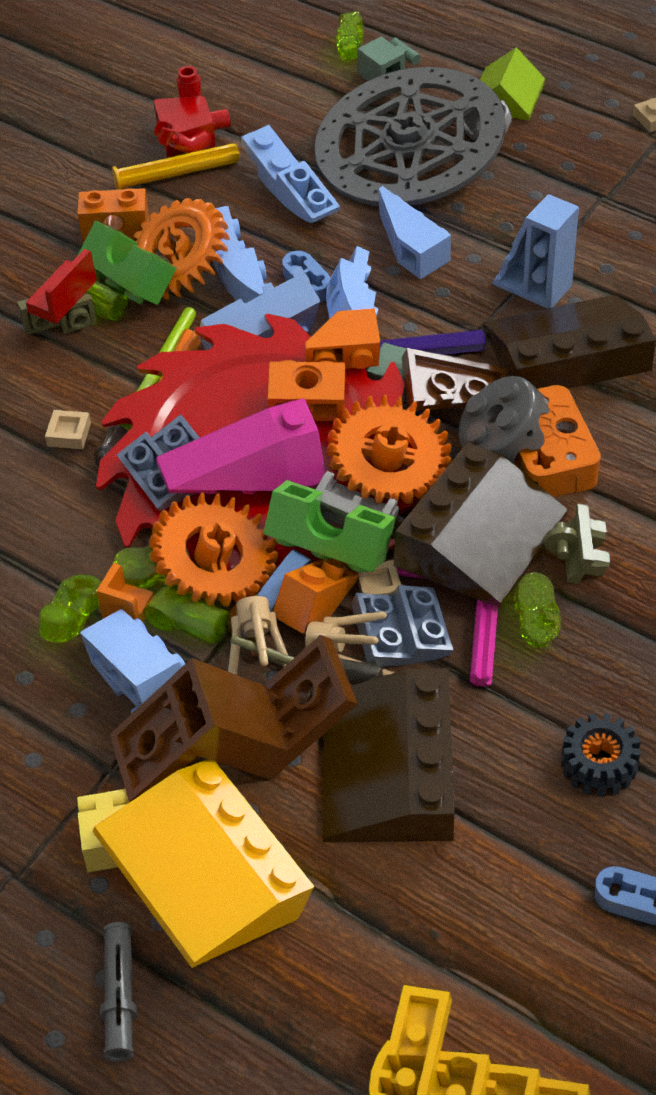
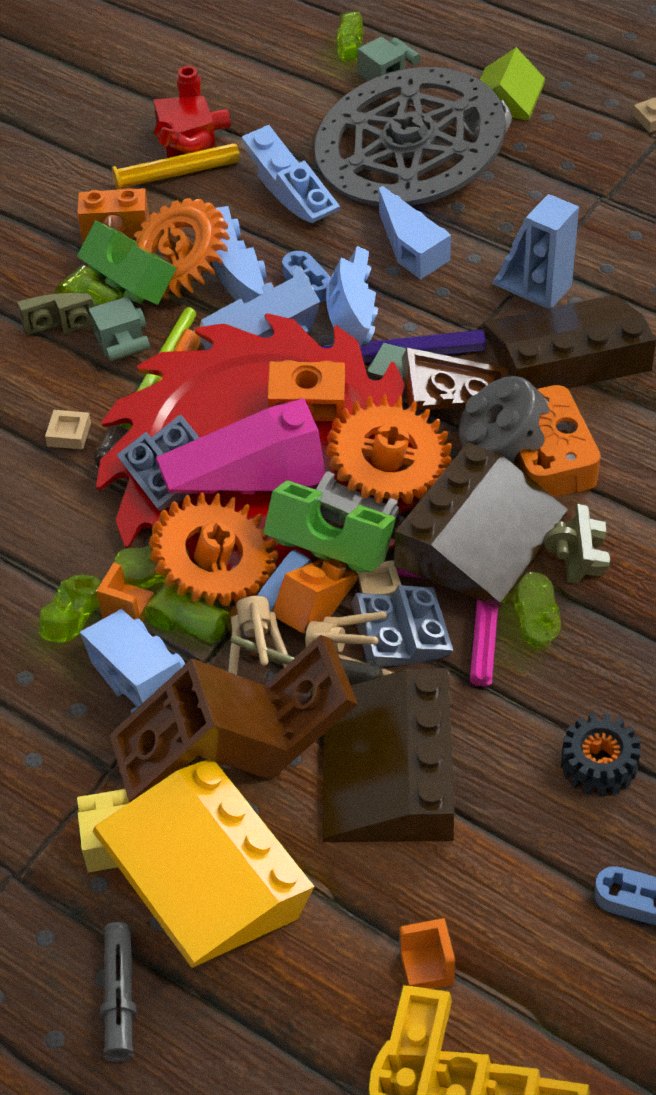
(63, 288): red panel -> none
(119, 328): none -> sand green brick
(347, 338): orange slope -> none
(427, 954): none -> orange panel

